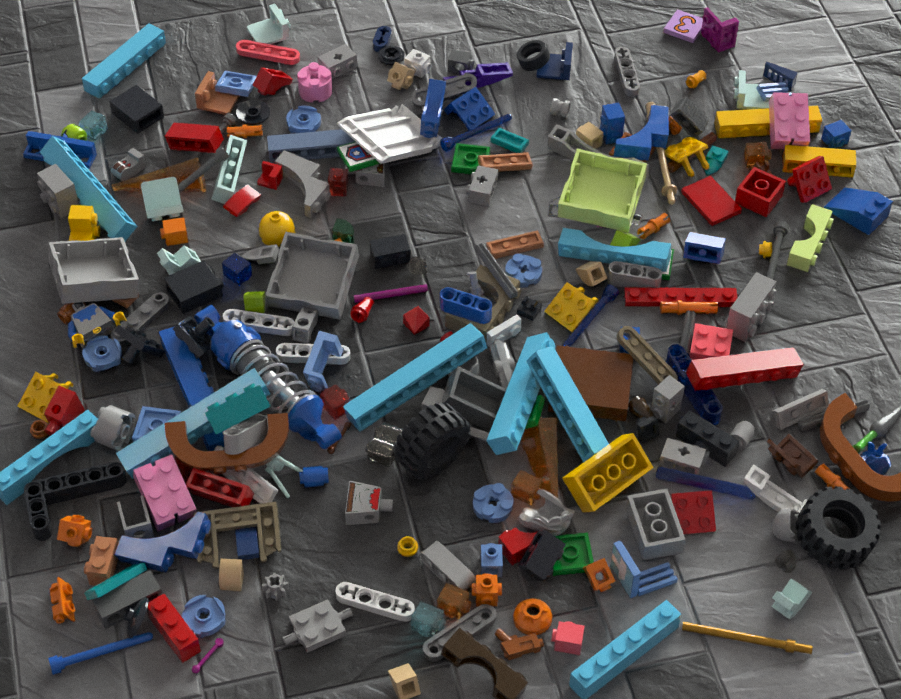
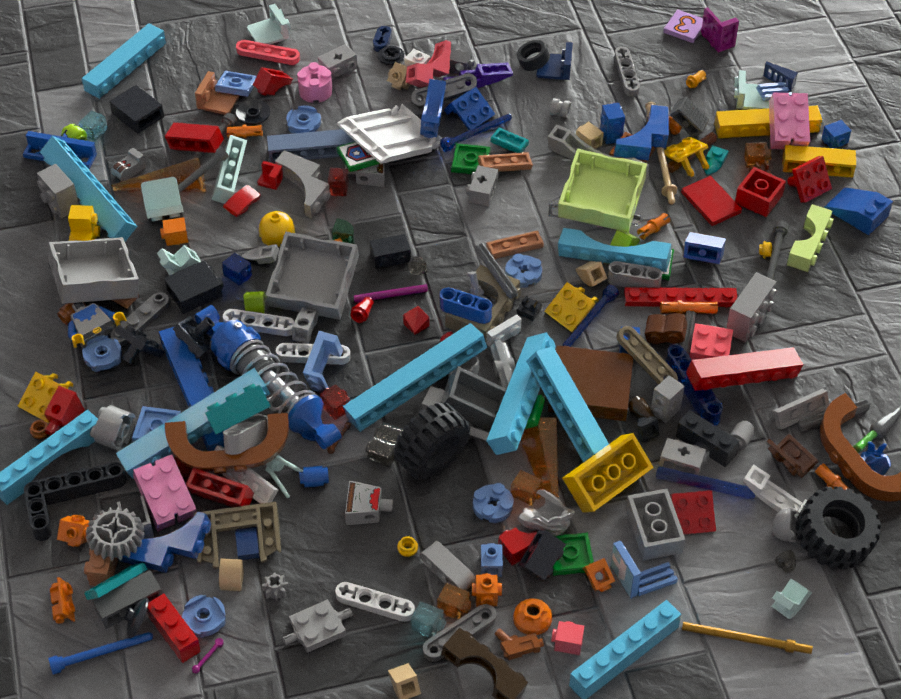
(104, 526): none -> light grey gear
(437, 66): none -> coral arch
(666, 328): none -> reddish brown brick

